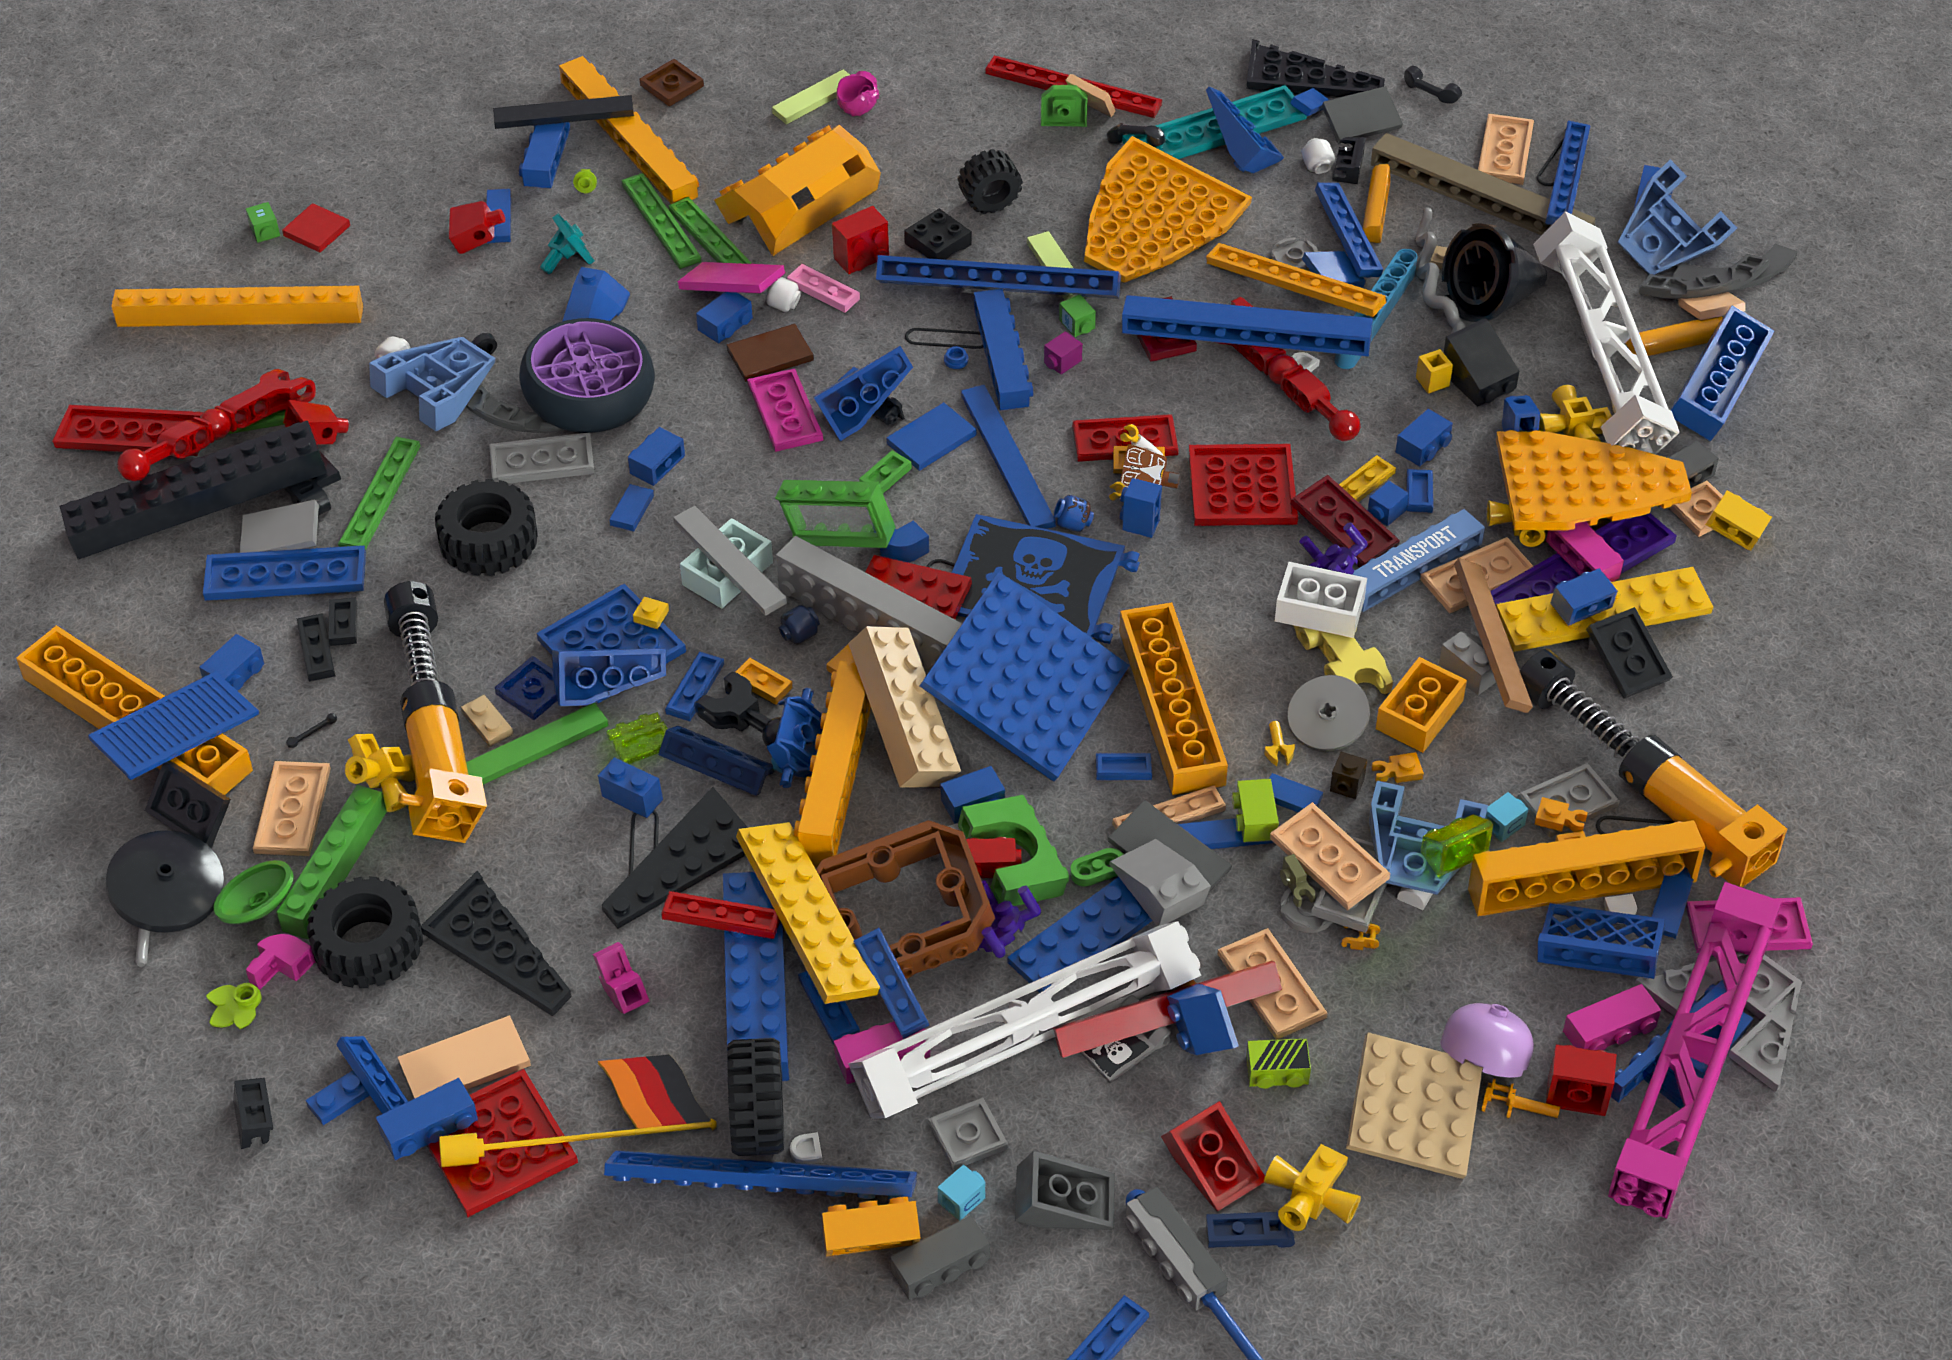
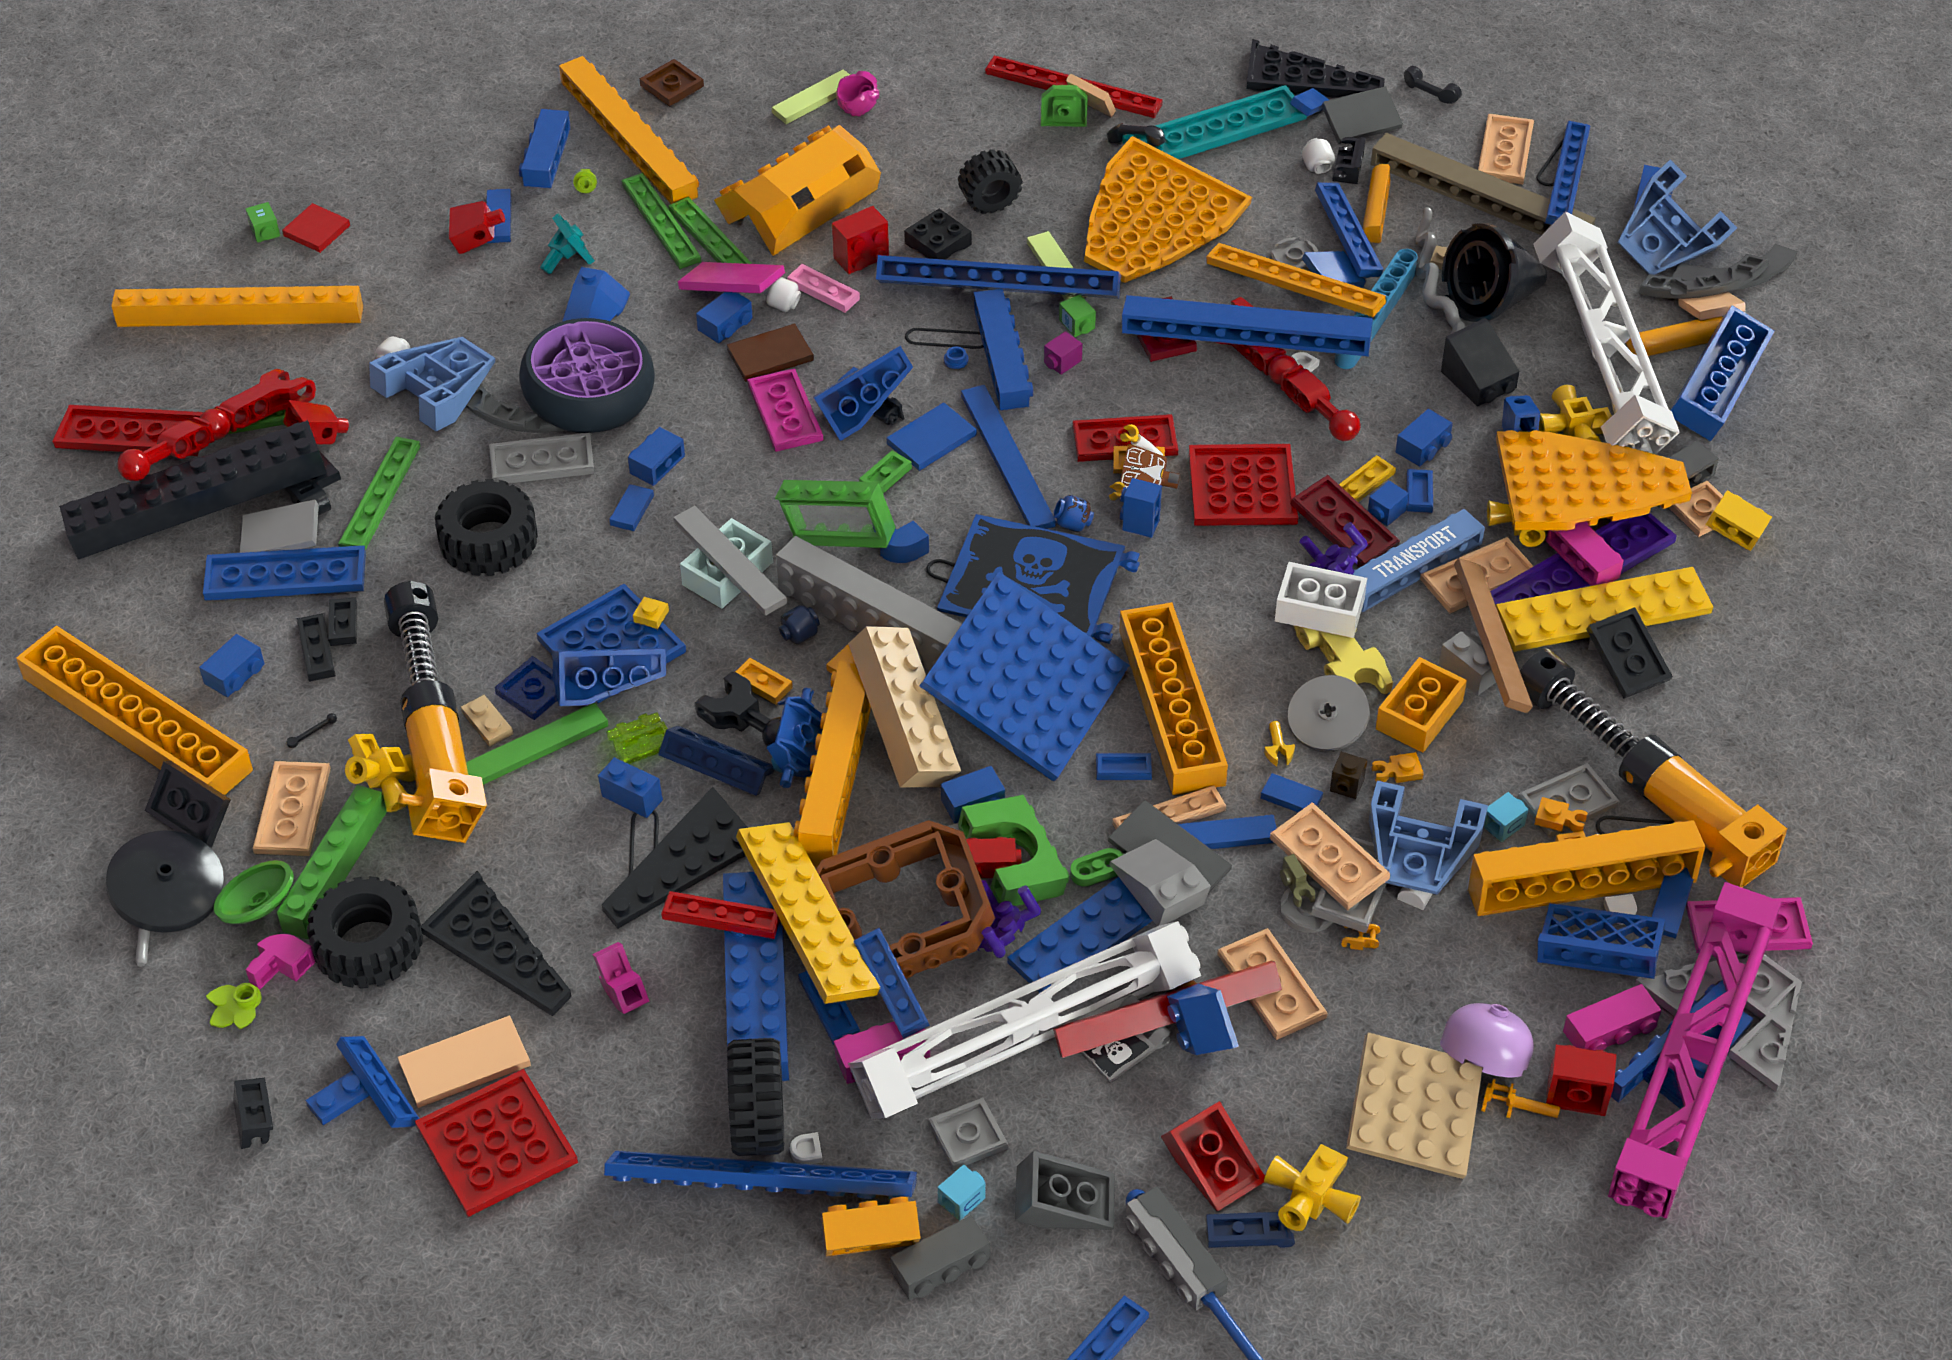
(173, 725): blue window -> none
(427, 1118): blue brick -> none
(485, 342): black tile -> none
(563, 112): black tile -> none
(649, 1091): flag -> none
(694, 685): blue tile -> none
(930, 586): red plate -> none
(1245, 146): blue wedge -> none
(1256, 809): lime brick -> none
(1278, 1063): lime brick -> none
(1434, 371): yellow brick -> none
(1456, 843): clear neon green slope -> none
(1583, 596): blue brick -> none

